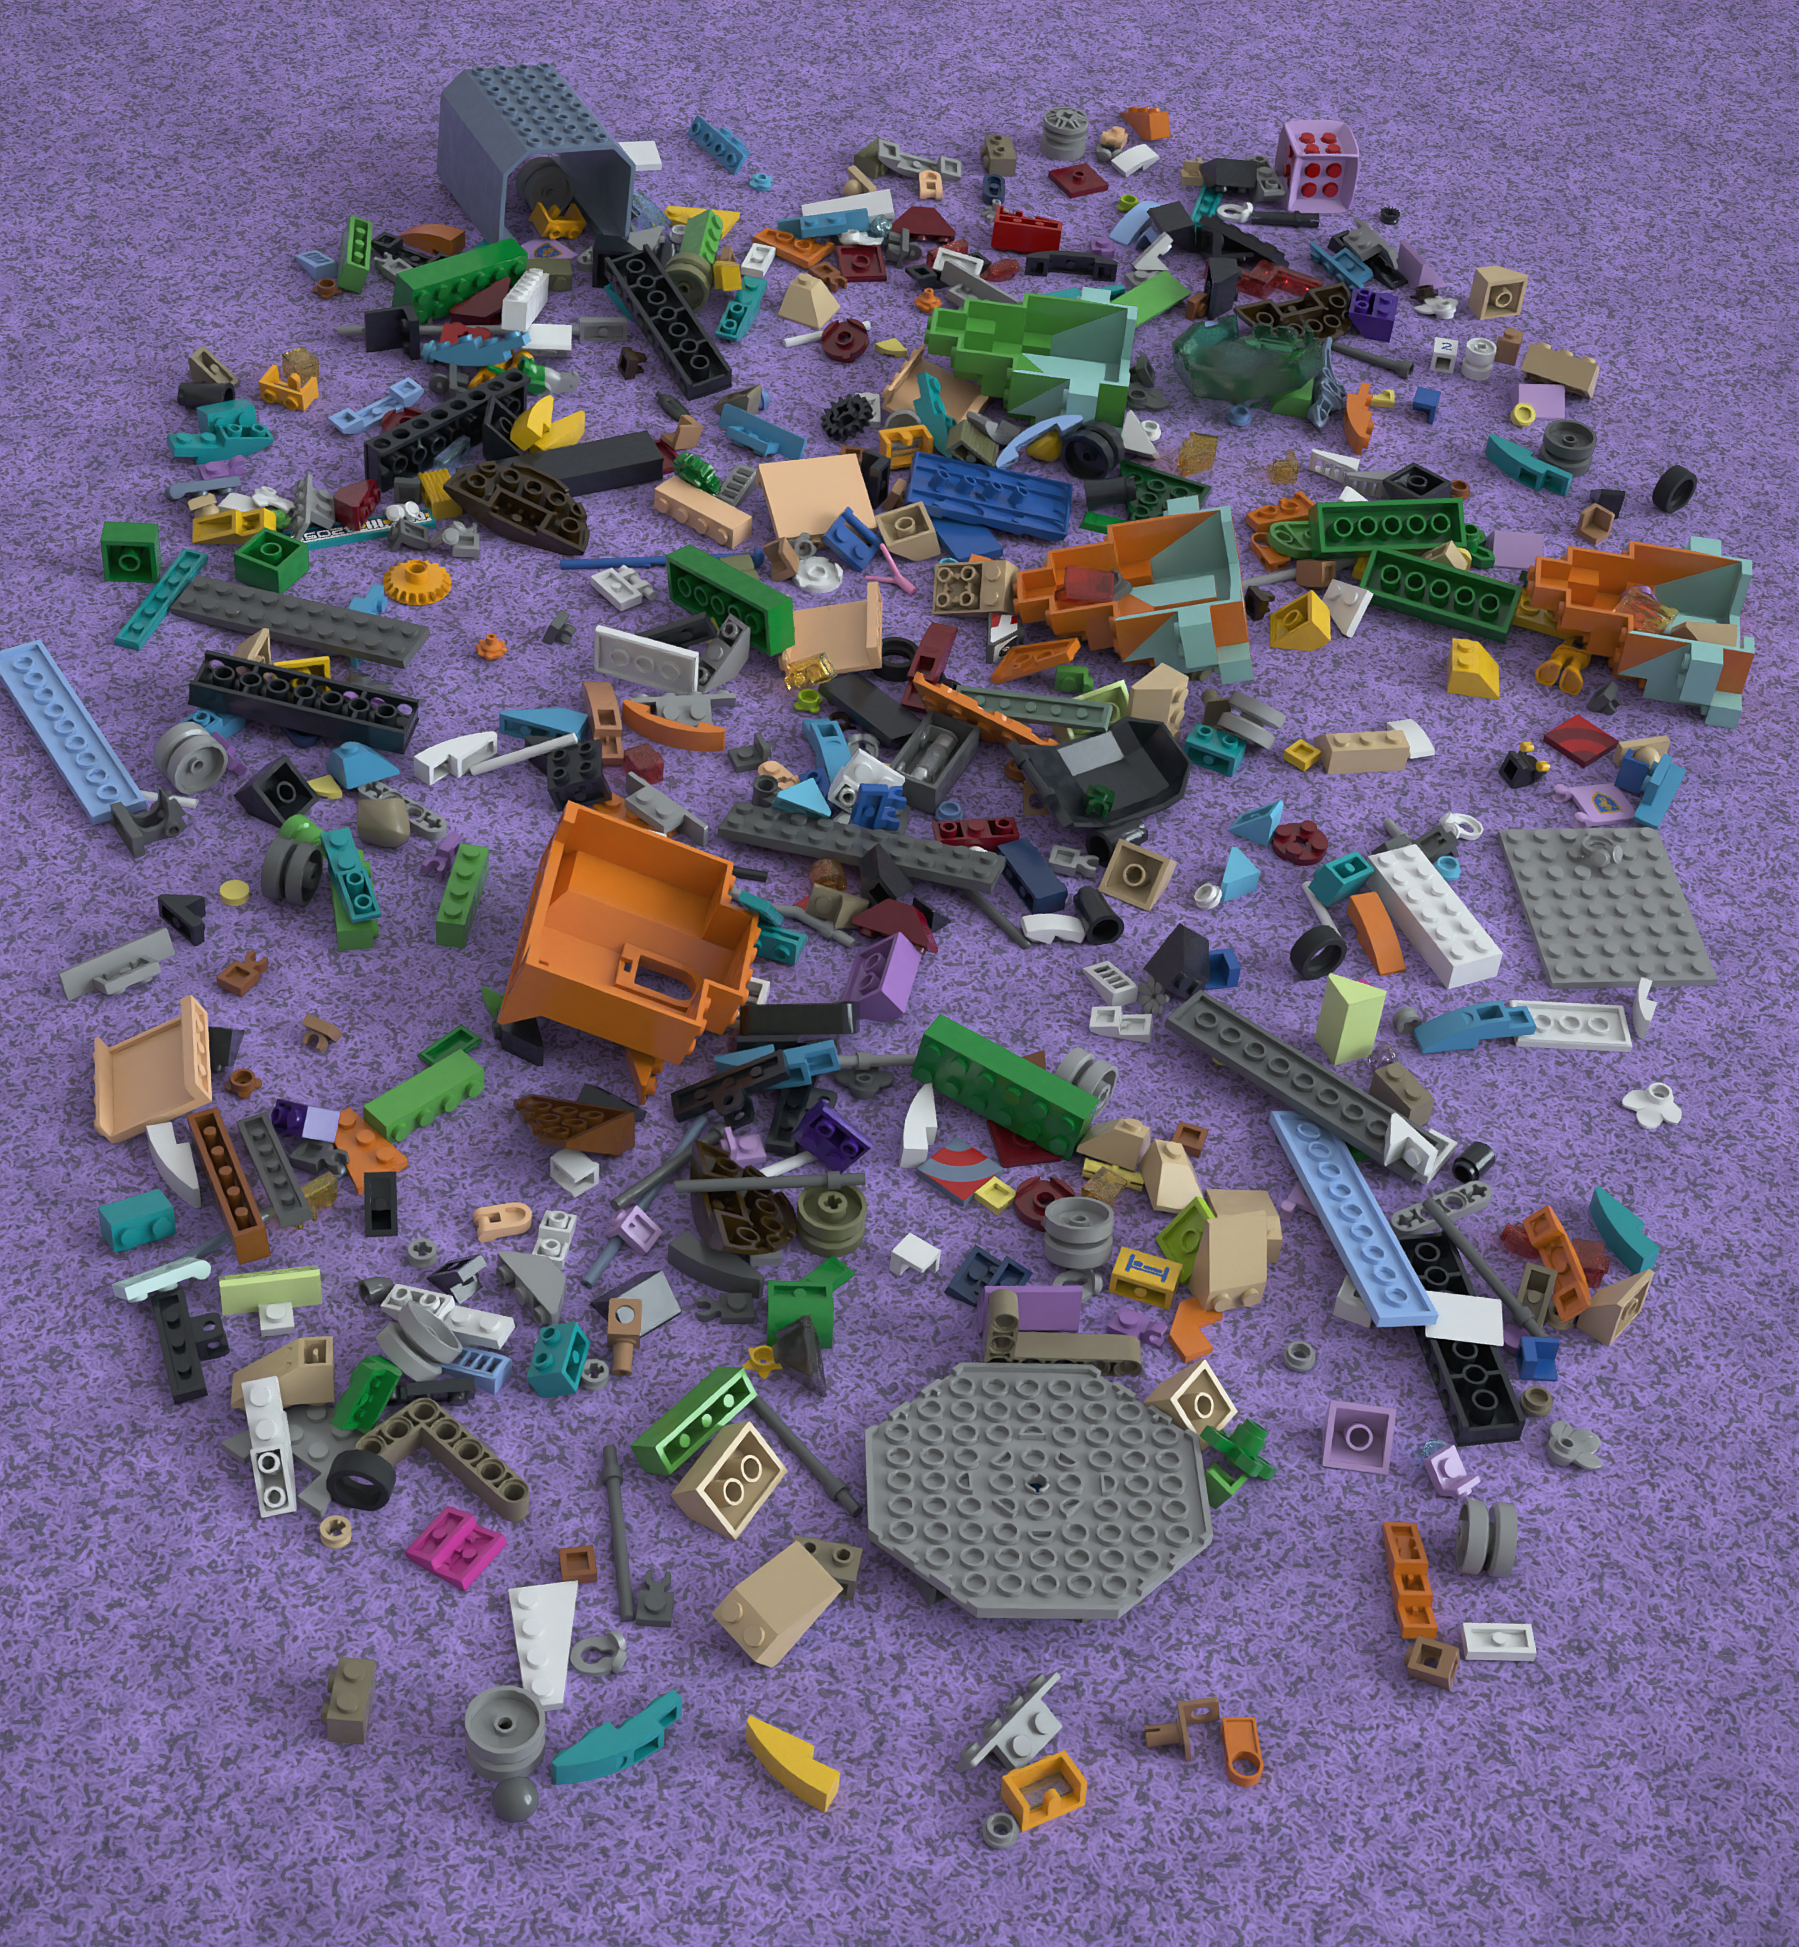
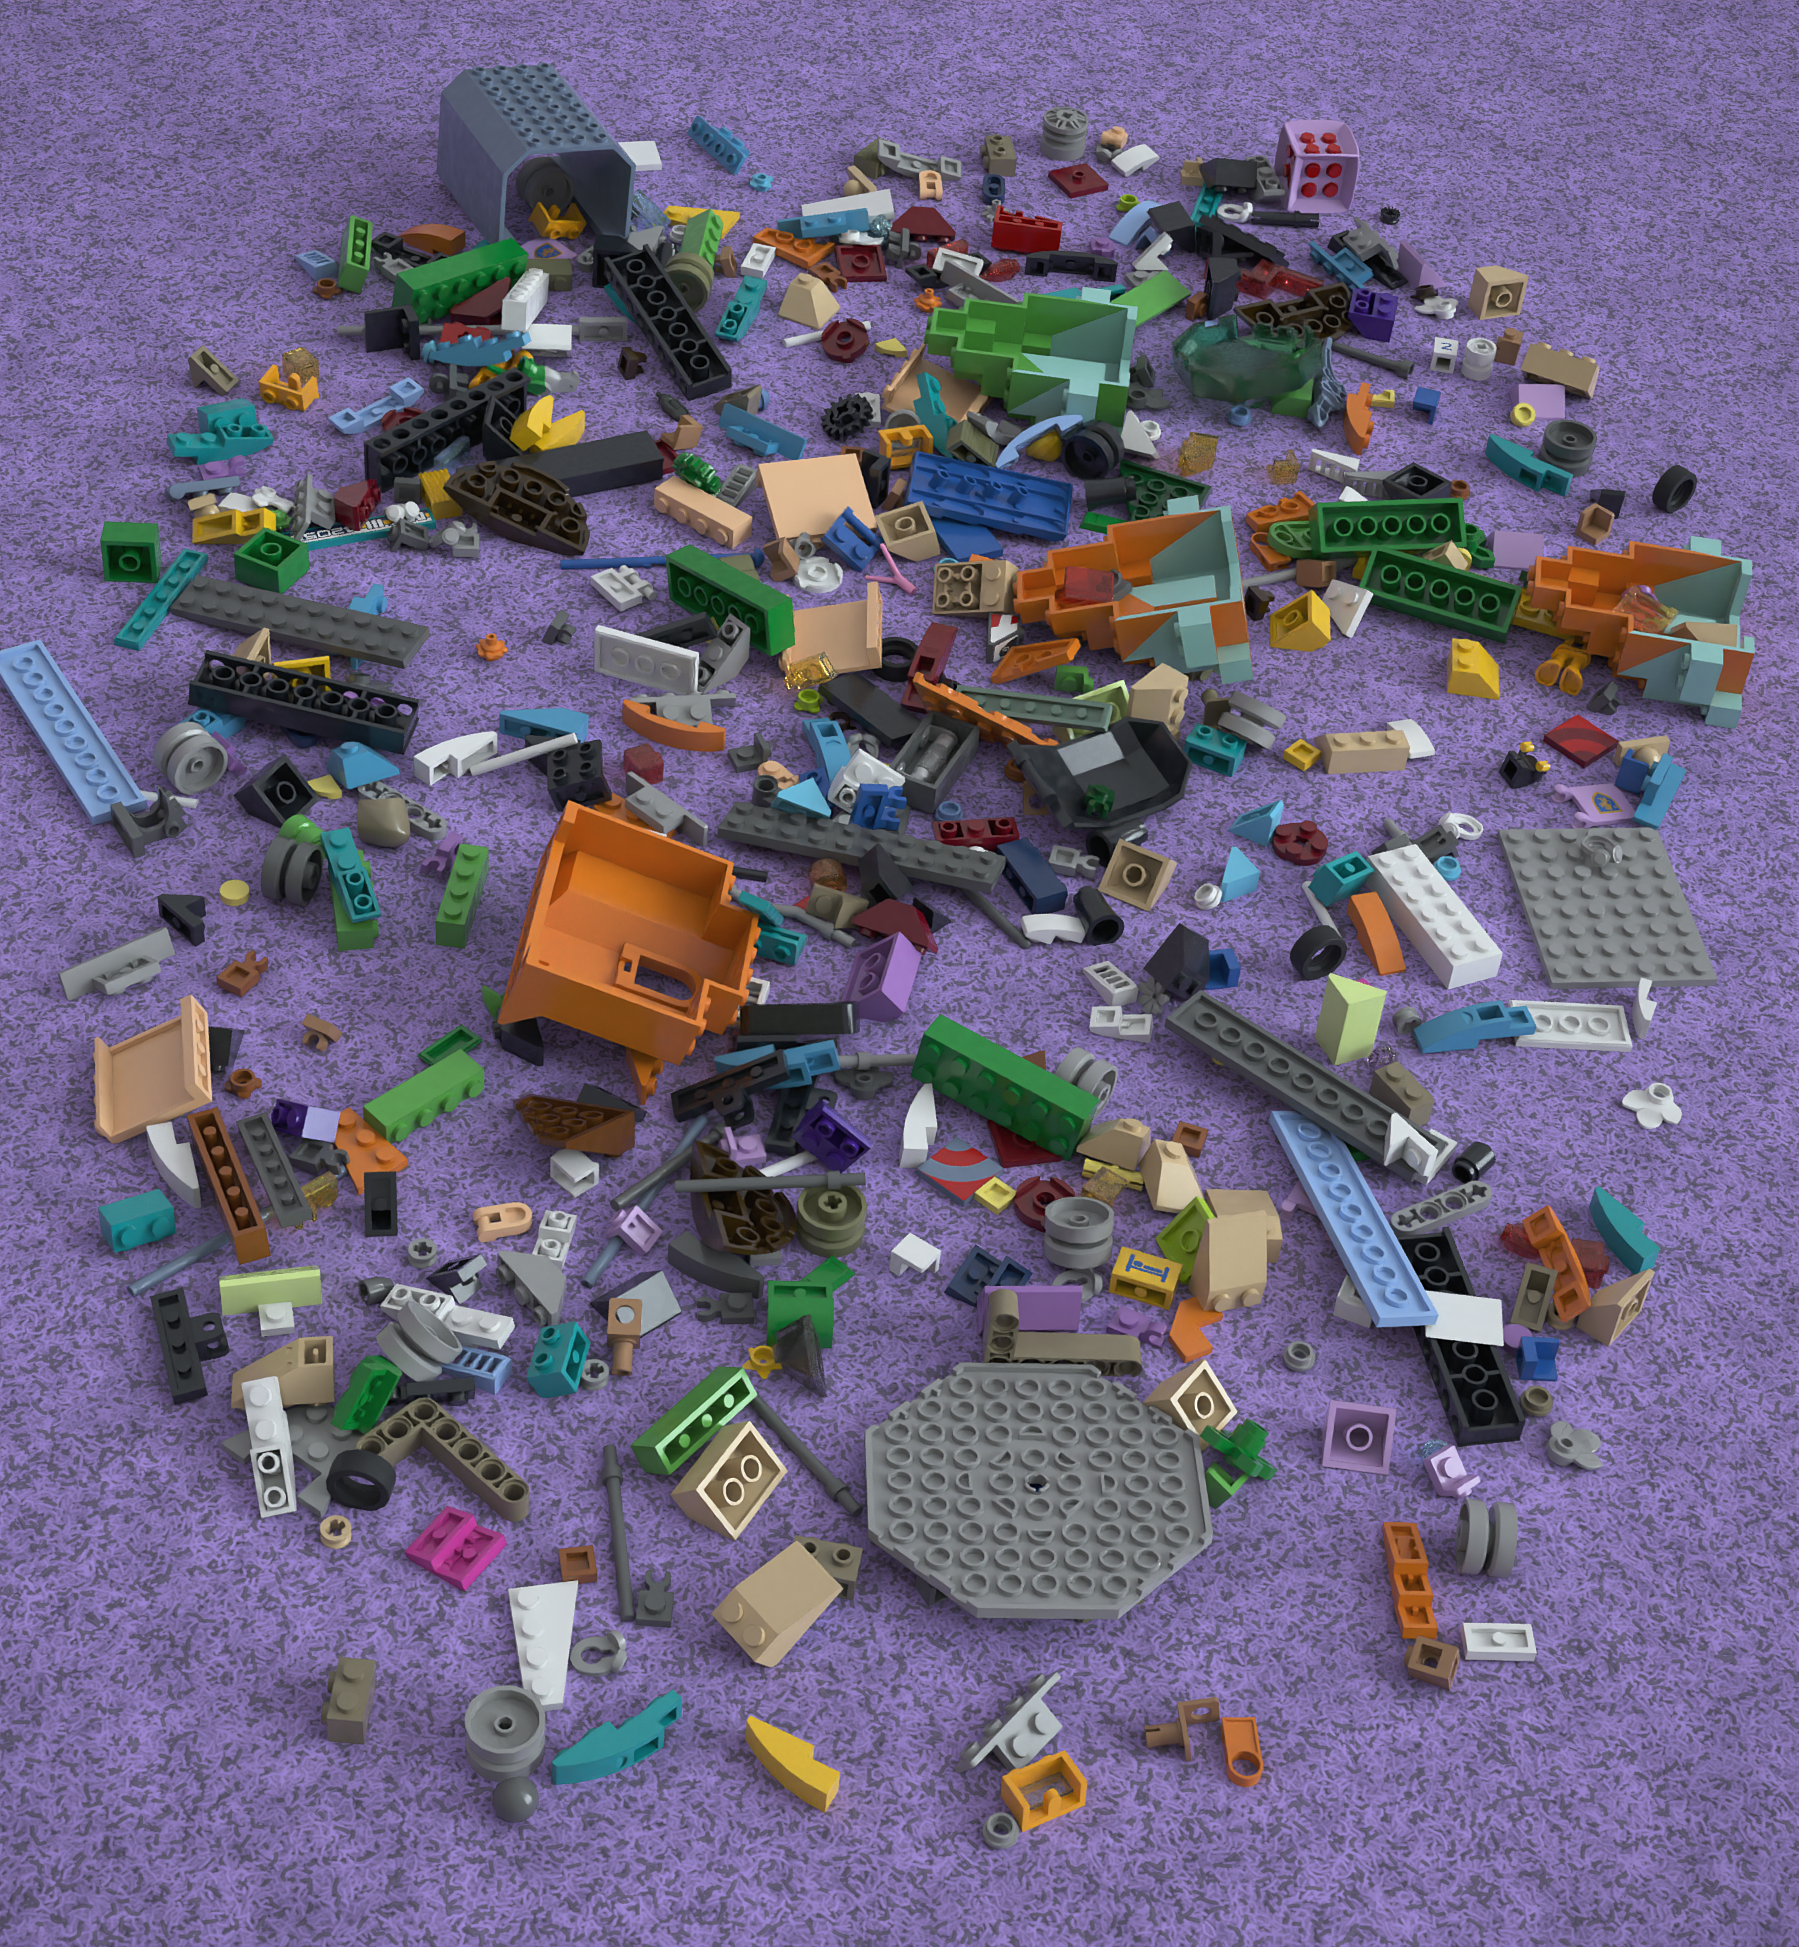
(161, 1278): light aqua plate -> none
(202, 394): black plant -> none
(417, 582): light orange gear -> none
(604, 720): nougat slope -> none
(727, 275): yellow slope -> none
(1148, 122): orange slope -> none
(1521, 1315): dark grey bar -> none

